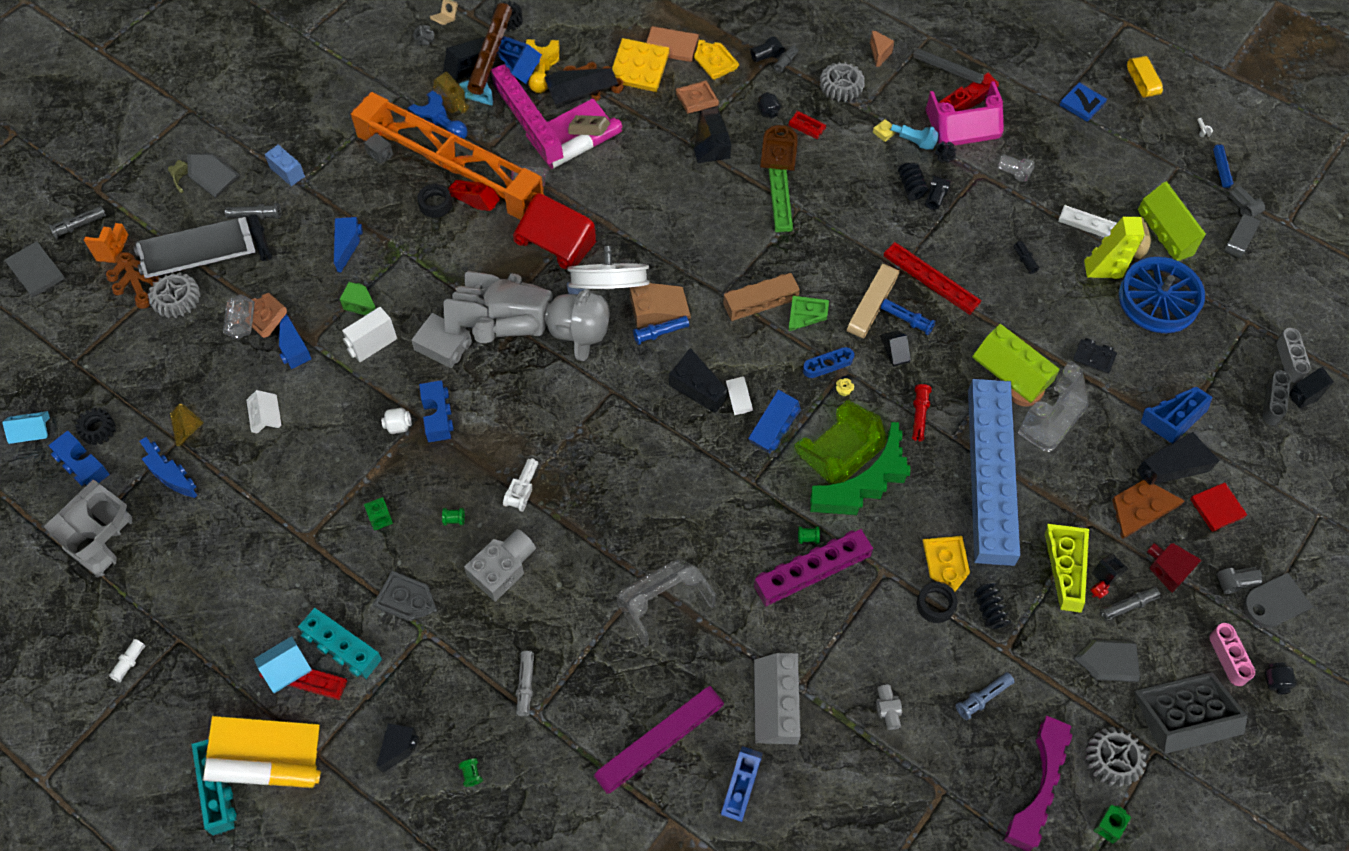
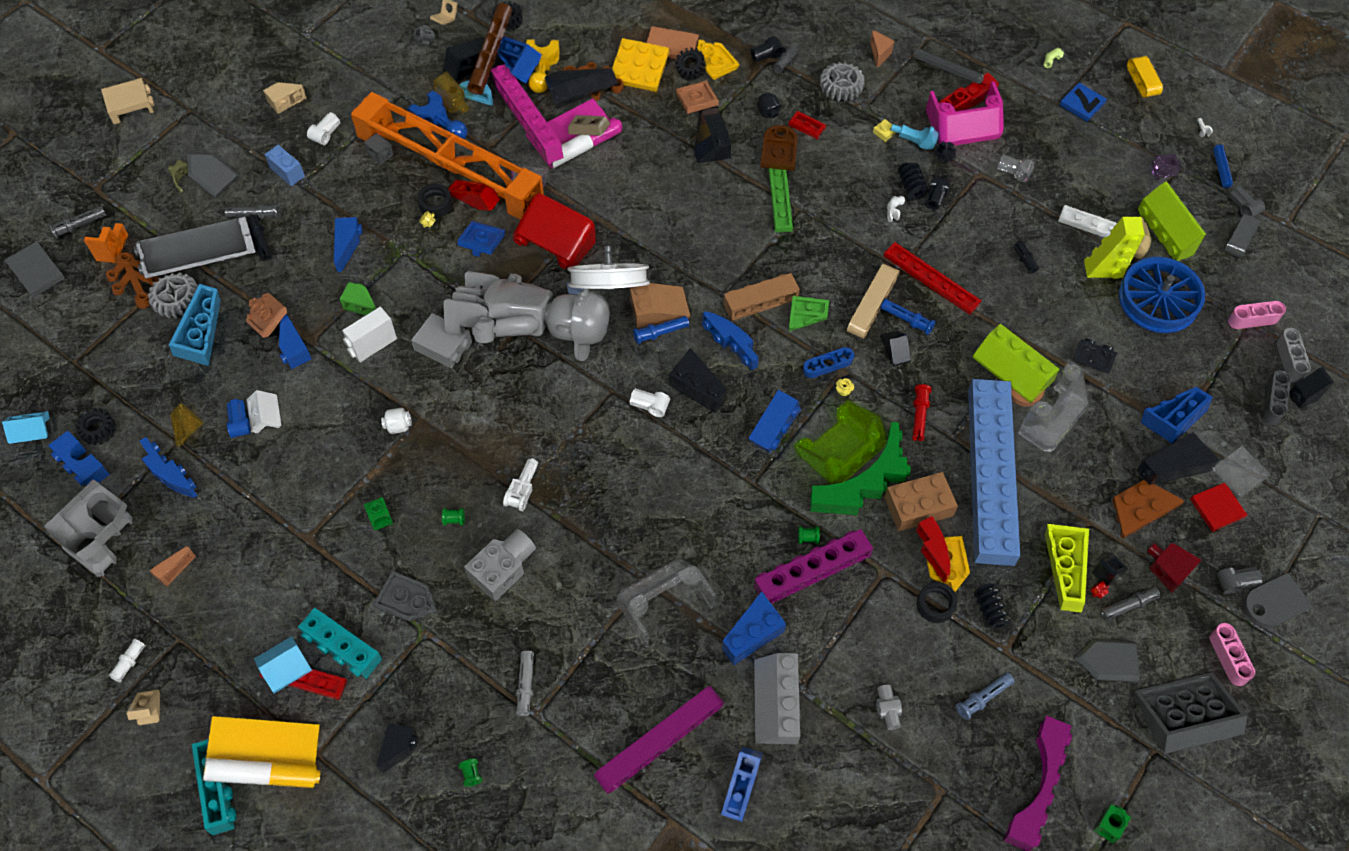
(127, 98): none -> tan panel
(145, 707): none -> tan slope
(173, 566): none -> nougat slope
(197, 327): none -> dark azure wedge
(238, 317): clear brick -> none
(238, 422): none -> blue piece
(284, 95): none -> tan slope
(321, 132): none -> white piece
(427, 219): none -> light yellow plate
(434, 397): blue arch -> none
(481, 238): none -> blue hinge
(654, 403): none -> white piece
(690, 55): none -> black tyre
(731, 335): none -> blue slope
(739, 395): white slope -> none
(753, 630): none -> blue wedge
(891, 211): none -> white piece
(919, 500): none -> medium nougat brick
(934, 547): none -> red slope
(1056, 53): none -> yellowish green arm
(1102, 741): light grey gear -> none
(1165, 166): none -> clear purple brick
(1241, 472): none -> clear slope
(1256, 314): none -> bright pink beam
(1280, 678): black head -> none

